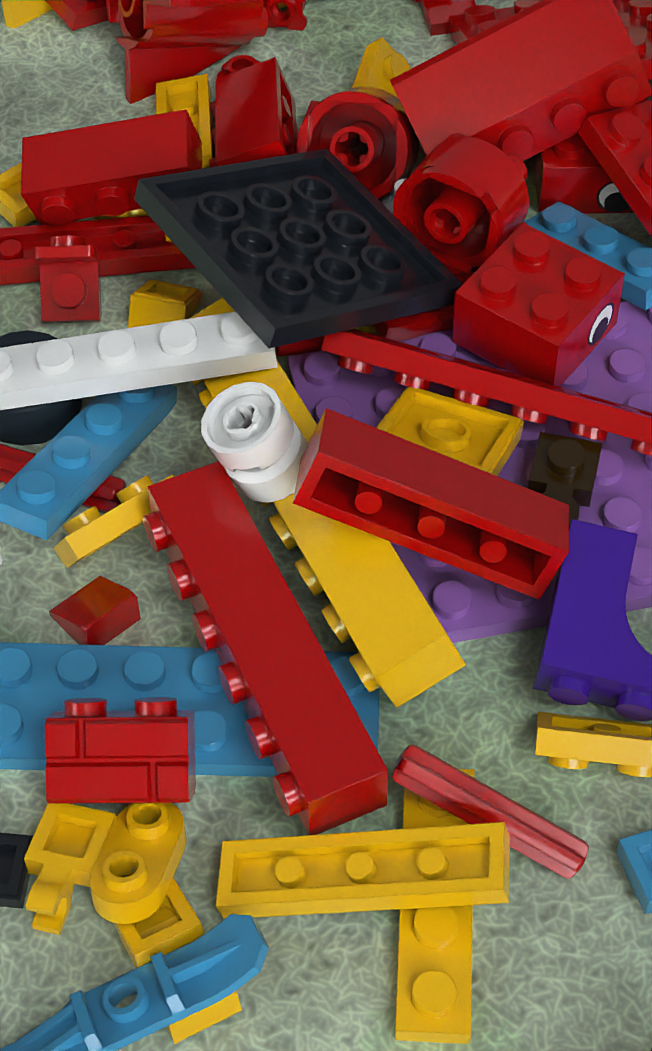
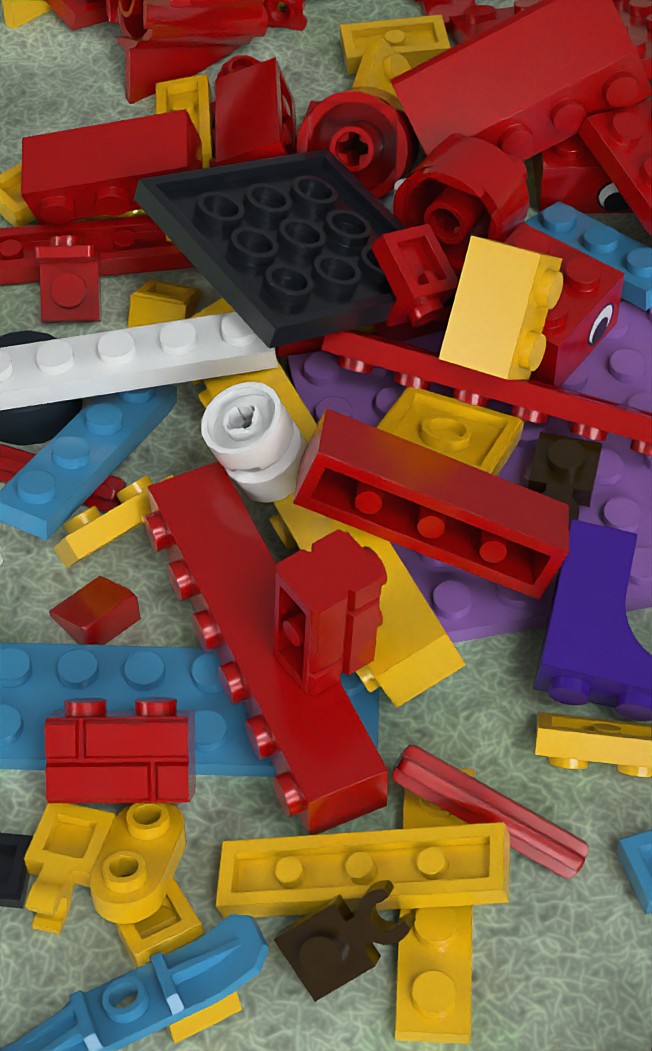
(327, 610): none -> red brick
(336, 944): none -> dark brown plate
(412, 37): none -> yellow plate
(416, 274): none -> red bracket
(502, 309): none -> yellow brick

